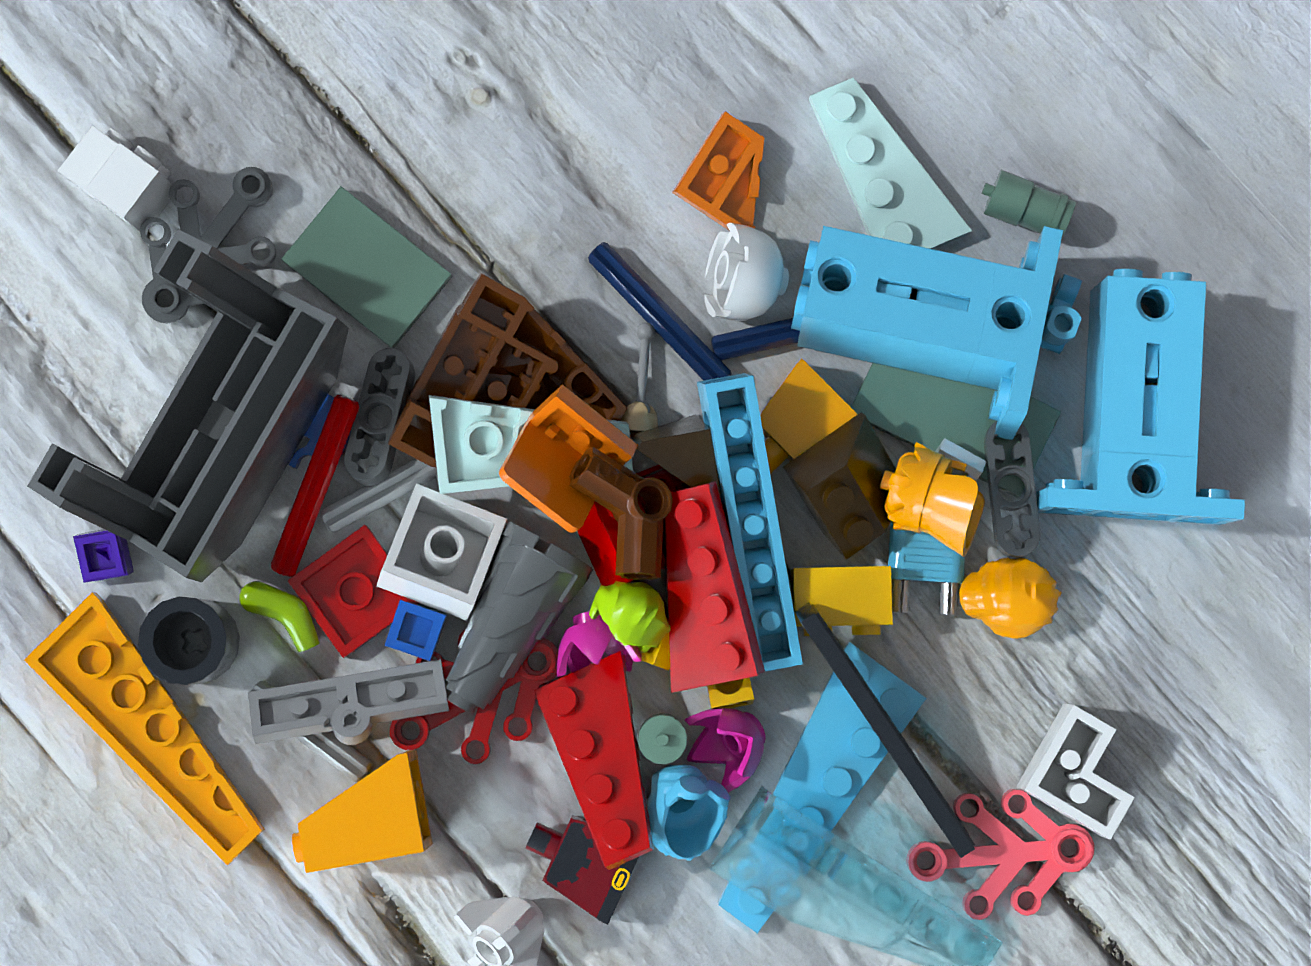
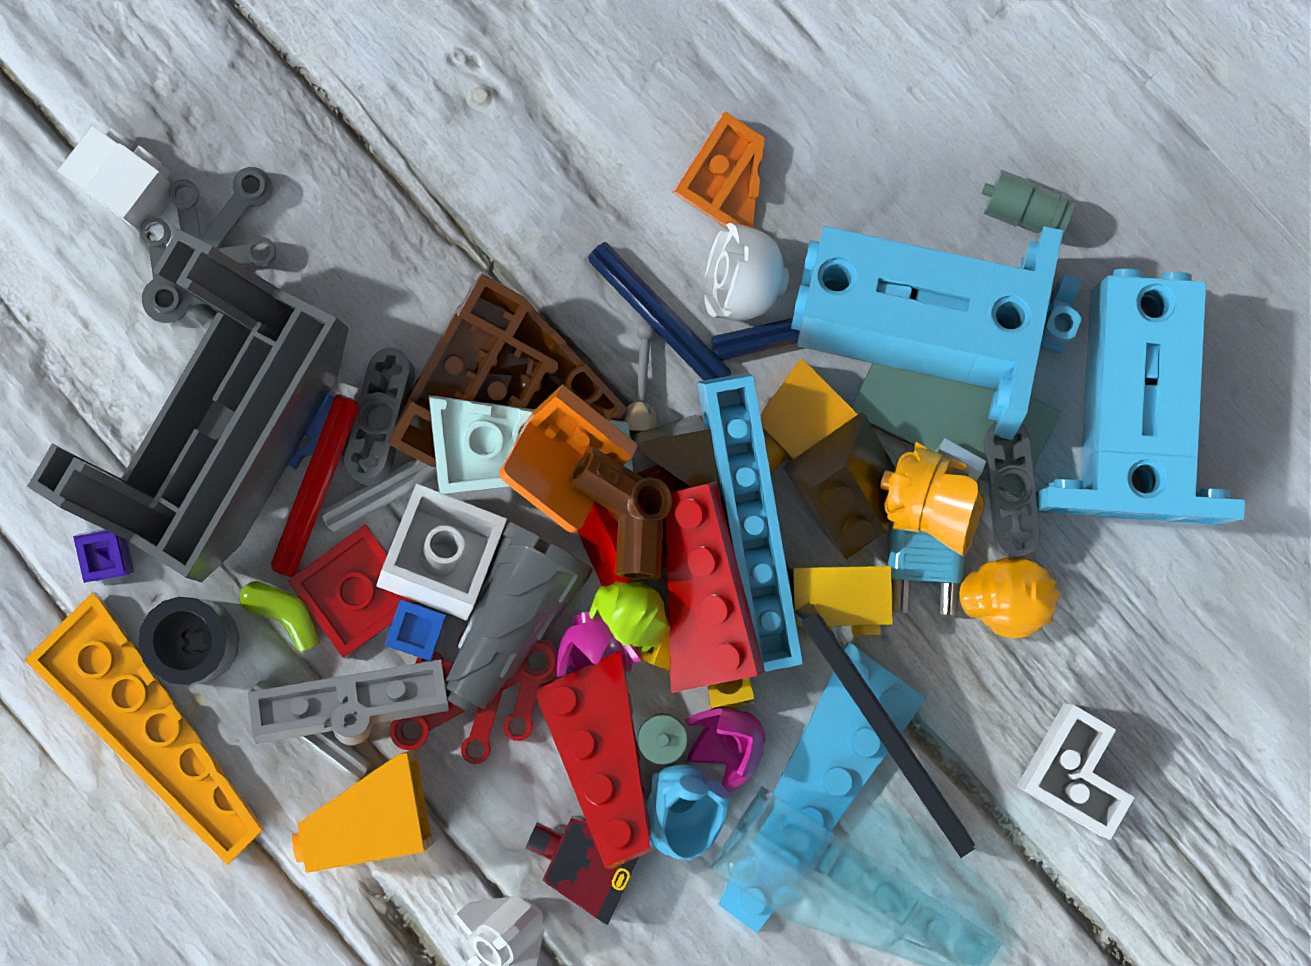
(367, 267): sand green tile -> none
(881, 173): light aqua wing -> none
(1009, 853): coral plant -> none

